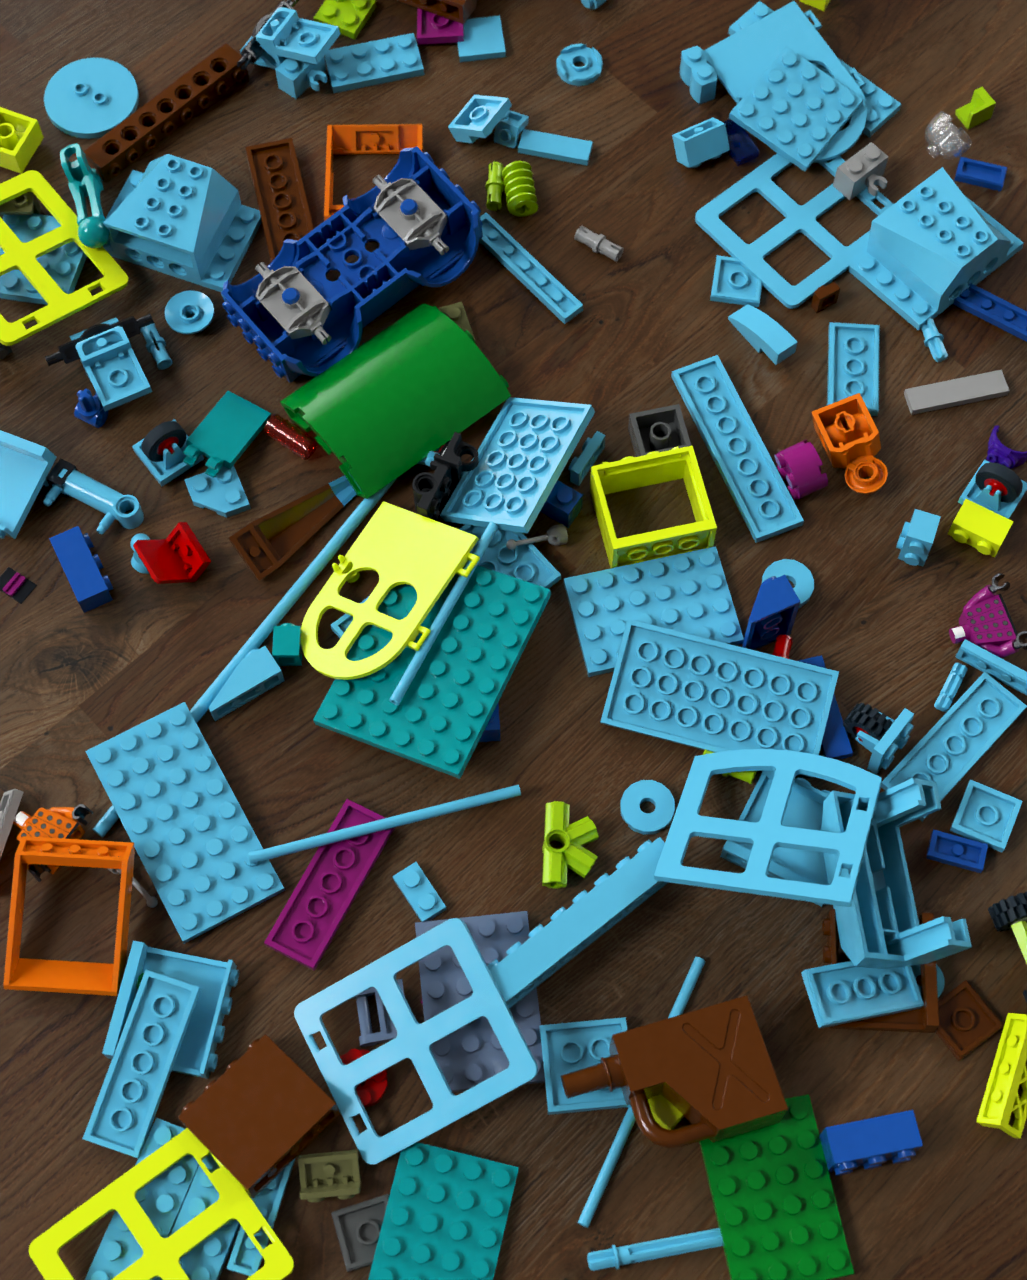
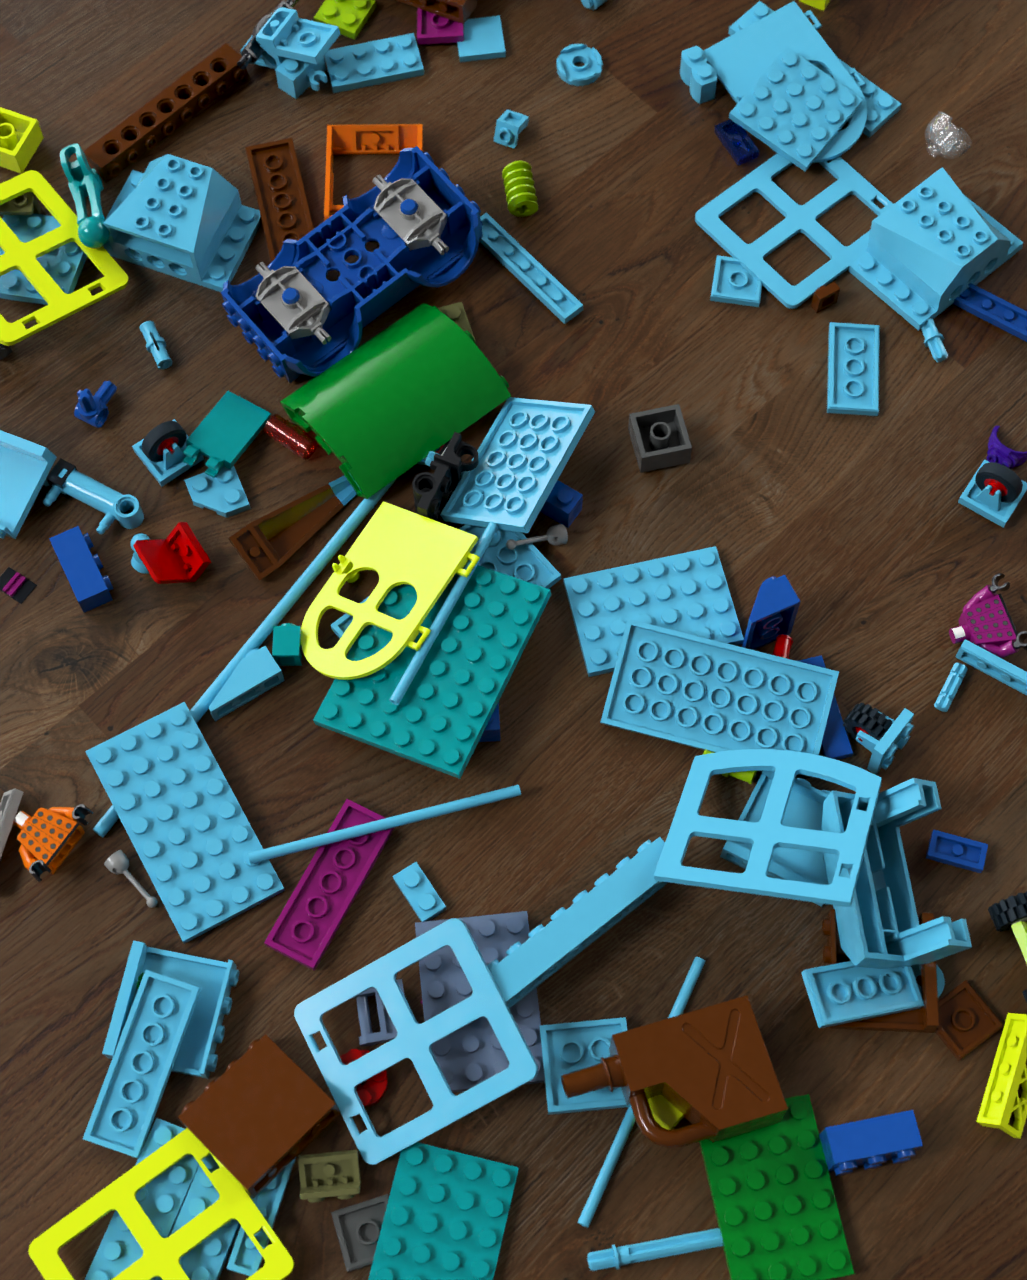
(68, 975): orange window -> none
(90, 97): medium azure plate -> none
(108, 359): medium azure piece -> none
(187, 304): medium azure dish -> none
(479, 118): medium azure plate -> none
(494, 186): lime pin -> none
(555, 147): medium azure tile -> none
(572, 839): lime piece -> none
(591, 451): medium azure plate -> none
(598, 243): light grey pin -> none
(645, 471): neon yellow window -> none
(647, 791): medium azure tile -> none
(701, 143): medium azure brick -> none
(737, 449): medium azure plate -> none
(764, 333): medium azure slope -> none
(795, 572): medium azure tile -> none
(801, 469): magenta brick -> none
(852, 442): orange brick -> none
(862, 171): light grey brick -> none
(917, 537): medium azure brick -> none
(956, 392): light grey tile -> none
(959, 737): medium azure plate -> none
(977, 110): lime panel -> none
(980, 173): blue tile -> none
(980, 528): neon yellow brick -> none
(986, 815): medium azure plate -> none

